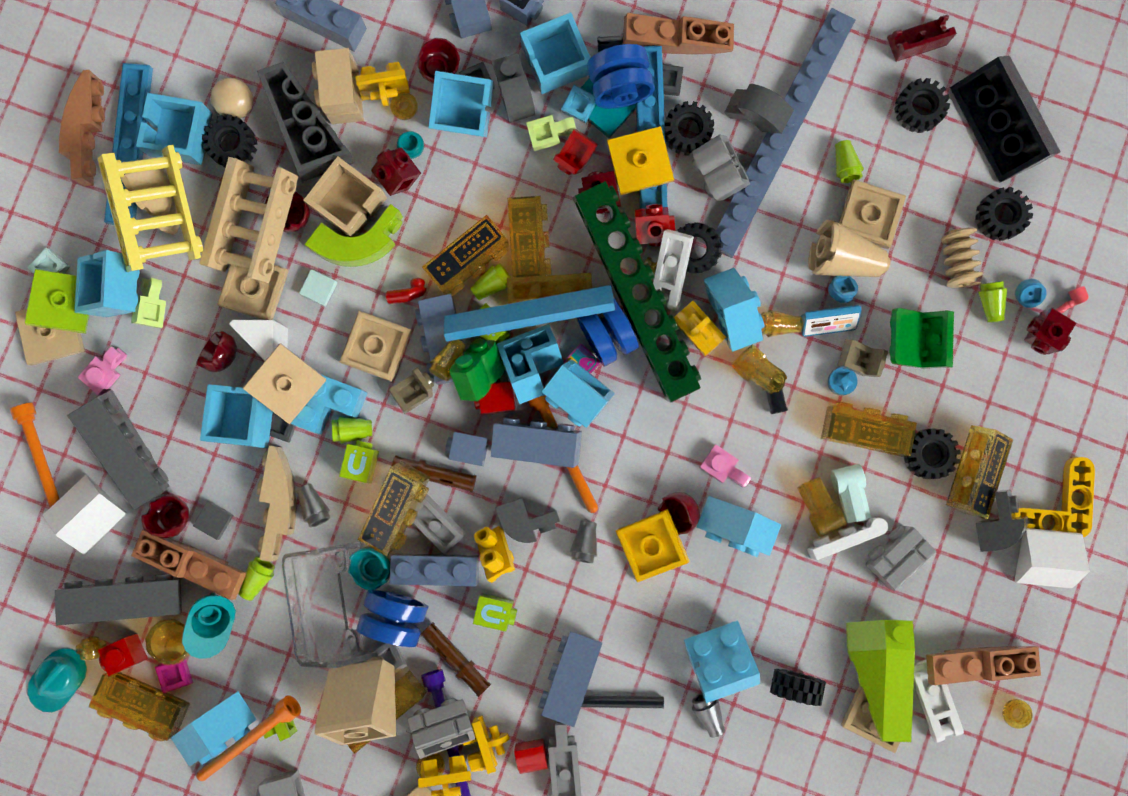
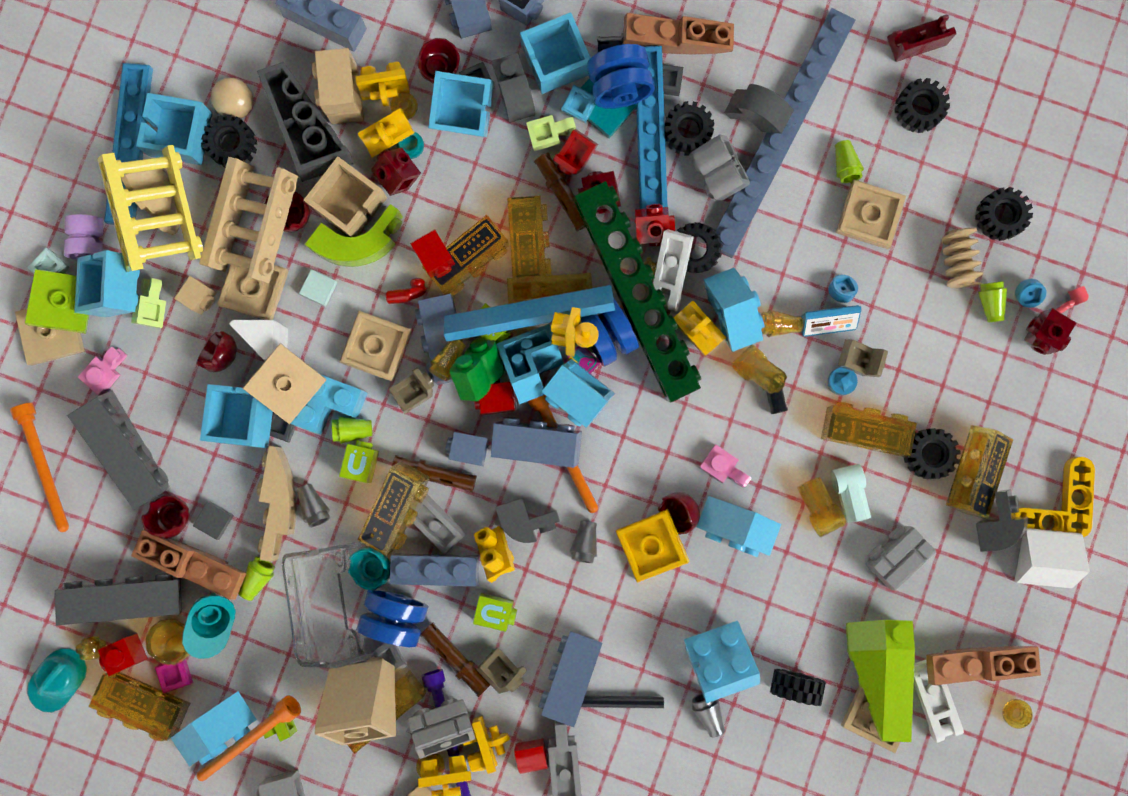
(79, 120): nougat slope -> none
(83, 235): none -> lavender wheel
(83, 515): white slope -> none
(196, 295): none -> tan plate
(386, 132): none -> yellow hips
(433, 254): none -> red brick
(490, 282): lime cone -> none
(501, 672): none -> dark tan bracket
(557, 183): none -> reddish brown pin
(569, 330): none -> yellow hips
(640, 160): yellow plate -> none
(846, 253): tan cone -> none
(848, 538): white plate -> none
(922, 338): green bracket -> none
(1004, 118): black slope -> none

